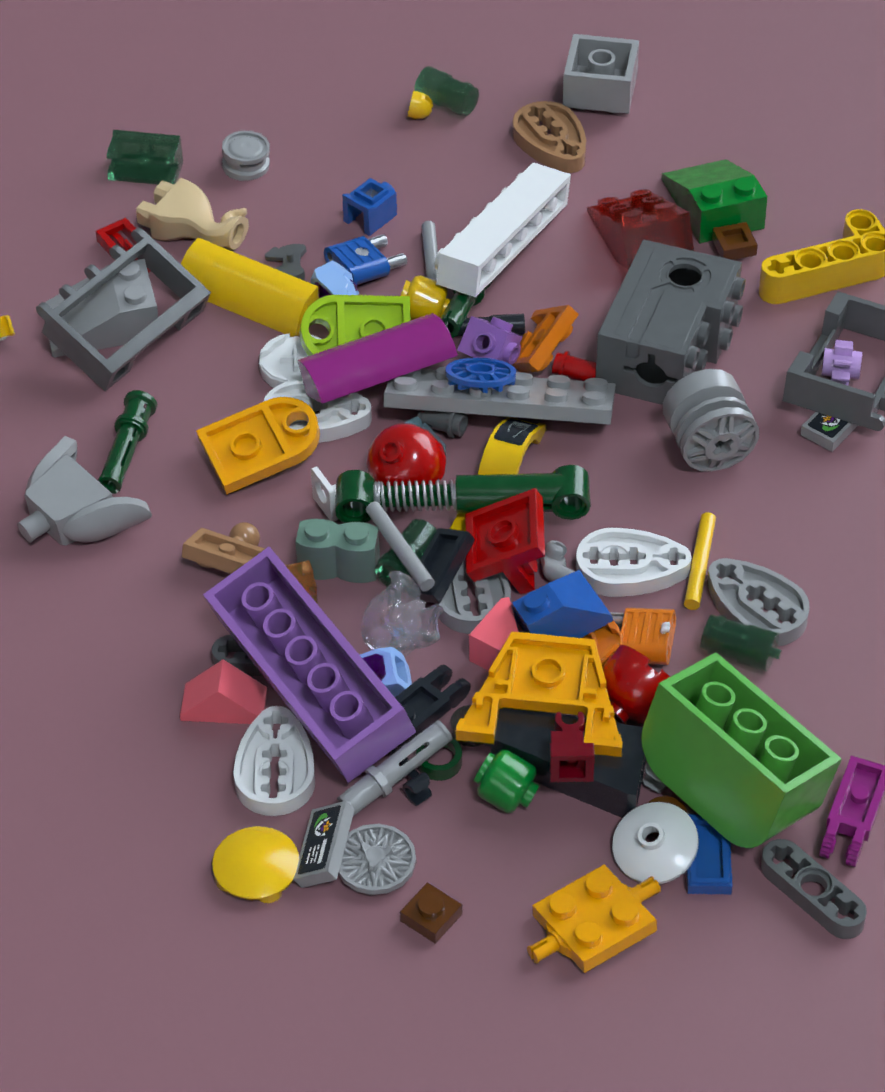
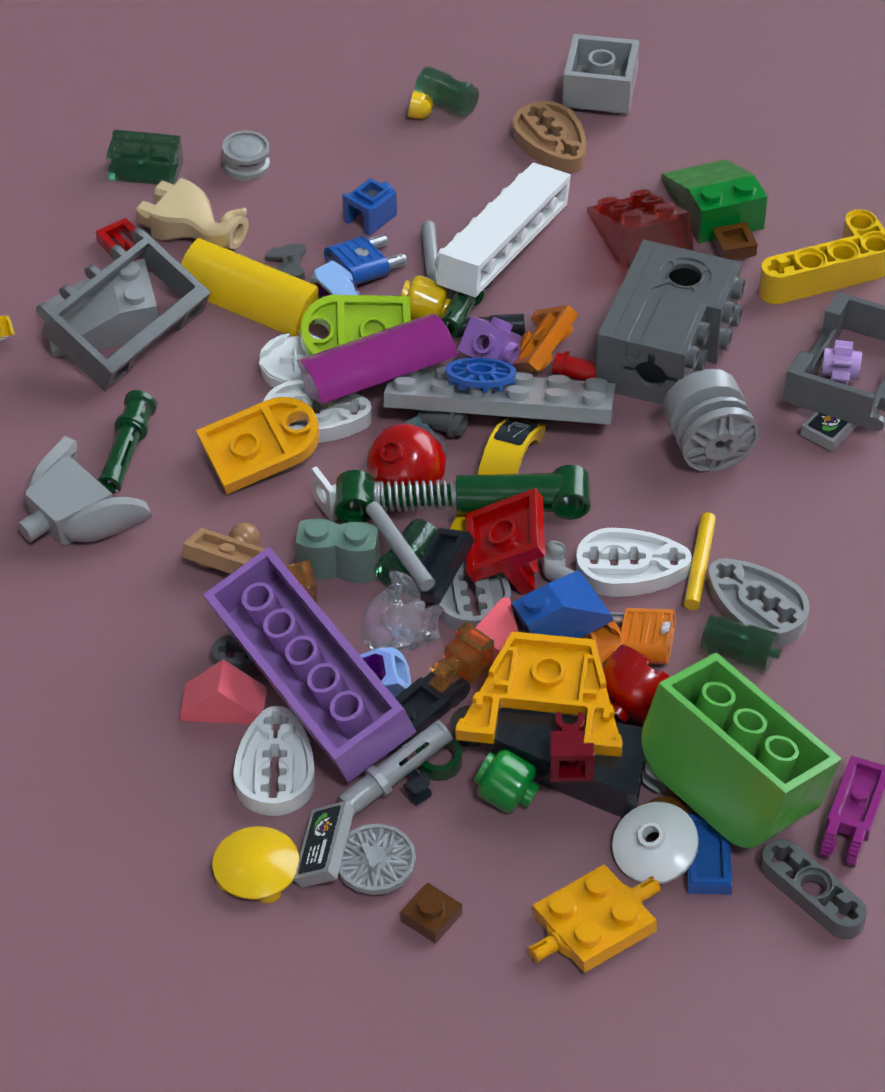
(464, 657): none -> clear orange piece

